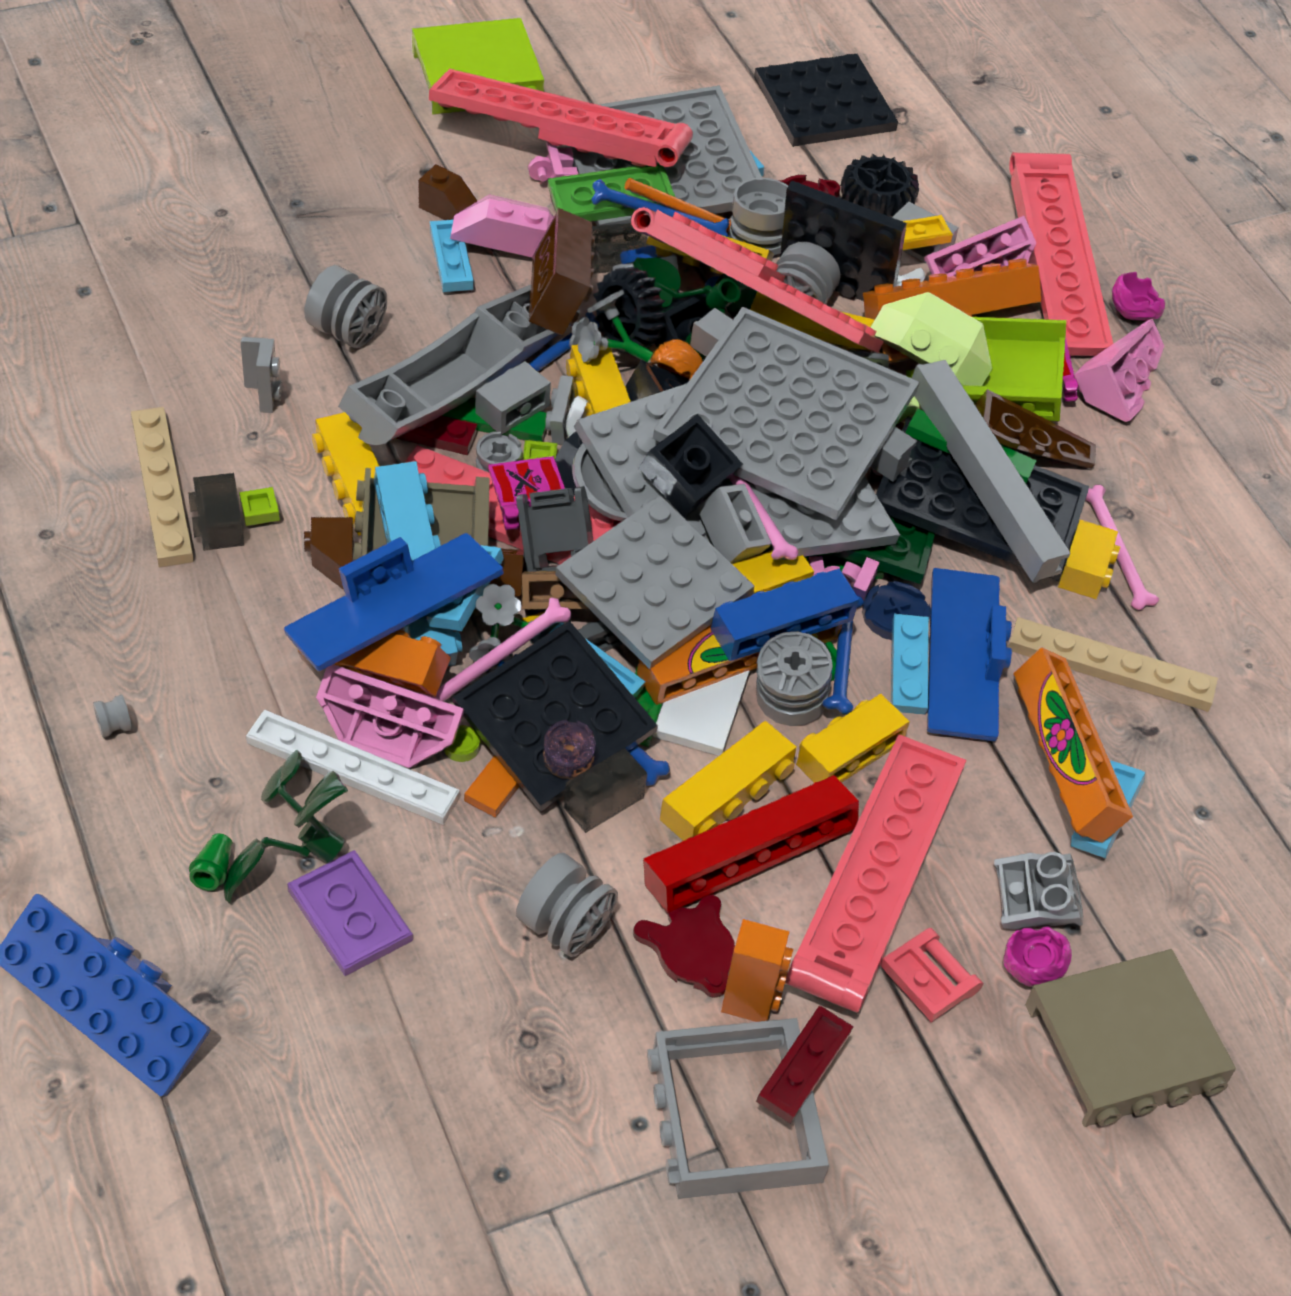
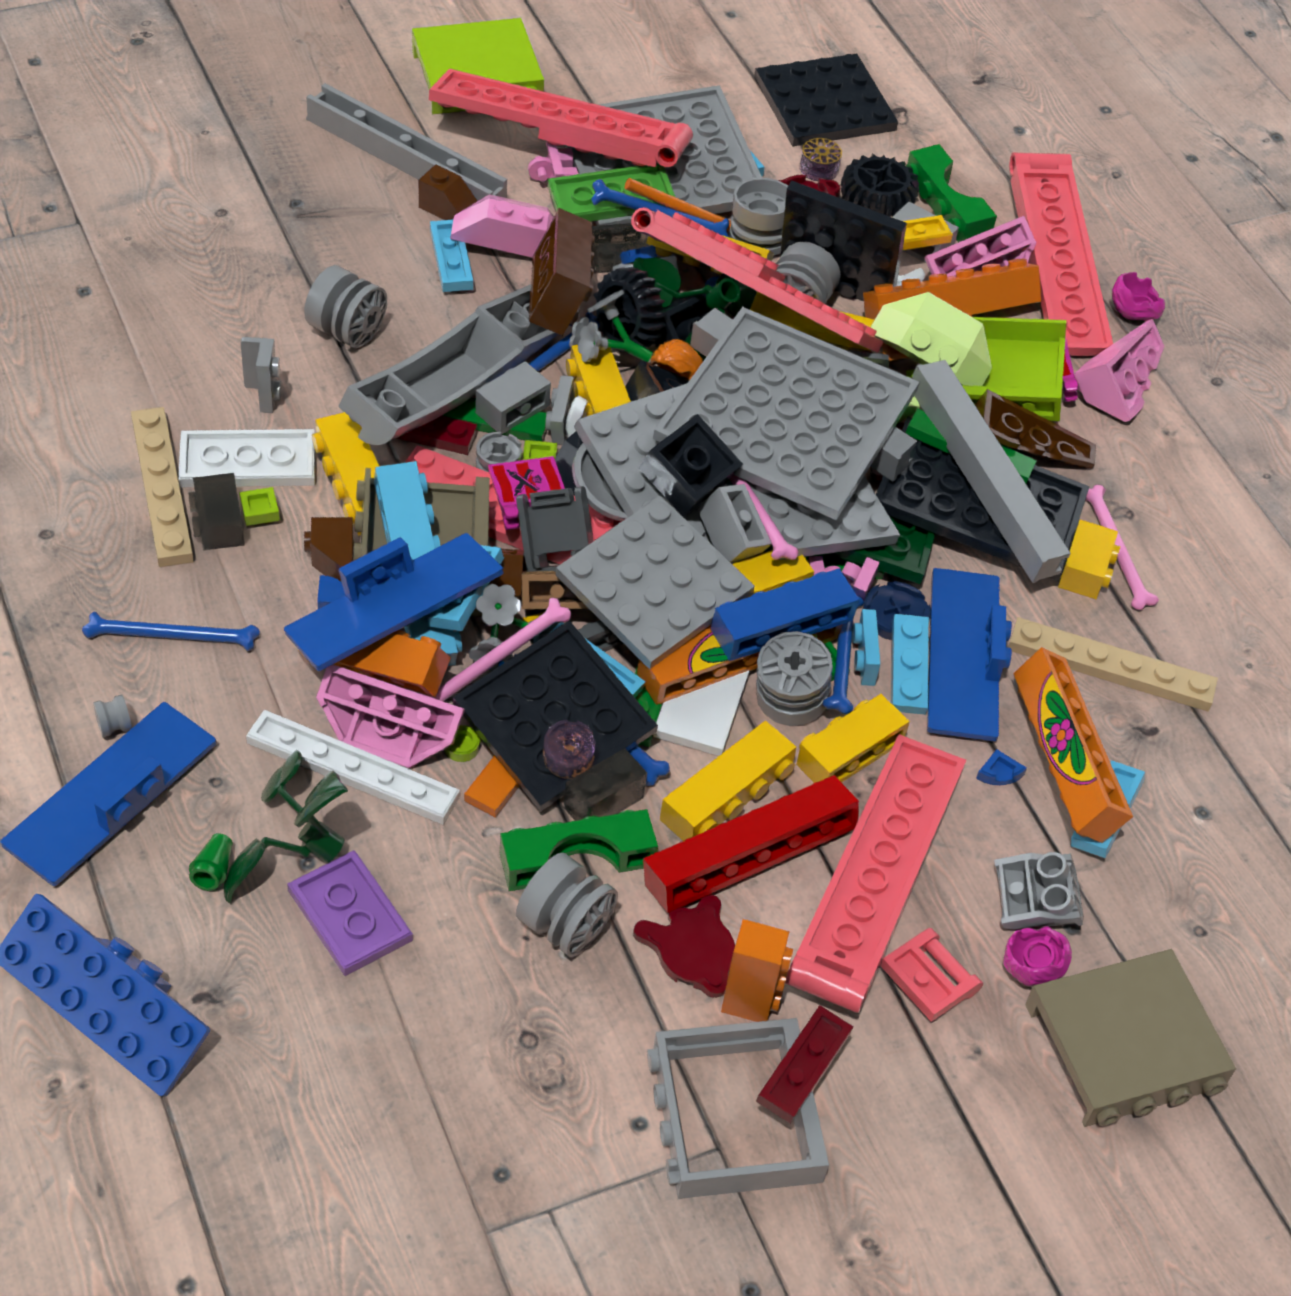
(102, 626): none -> blue piece
(108, 793): none -> blue bracket
(252, 455): none -> white tile
(329, 590): none -> blue tile
(395, 141): none -> light grey tile
(618, 838): none -> green arch
(819, 160): none -> wheel
(867, 656): none -> medium azure plate
(966, 212): none -> green arch
(1001, 770): none -> blue tile

